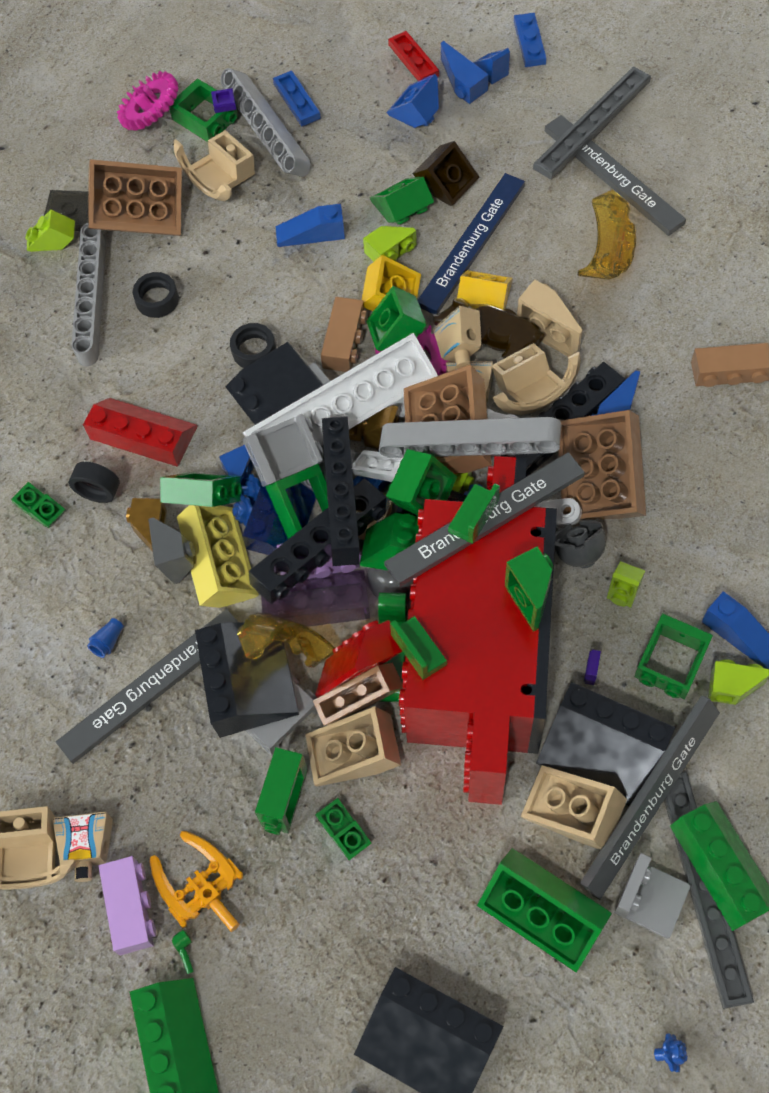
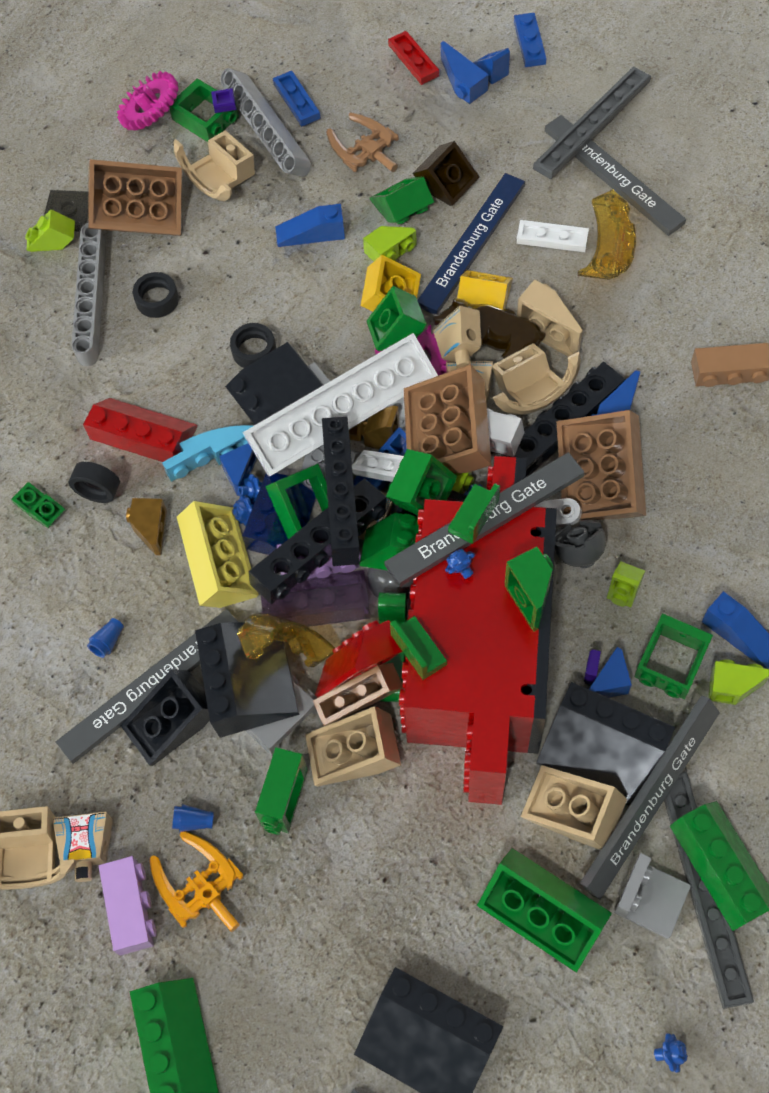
(168, 716): none -> black slope
(171, 551): dark grey slope -> none
(180, 942): green hand -> none
(191, 818): none -> blue cone
(200, 489): window -> none
(204, 447): none -> medium azure slope
(283, 449): light grey panel -> none
(343, 334): medium nougat brick -> none
(343, 829): green slope -> none
(370, 148): none -> medium nougat bar
(417, 103): blue slope -> none
(460, 563): none -> blue plant
(472, 437): light grey beam -> none
(552, 236): none -> white plate
(614, 677): none -> blue slope

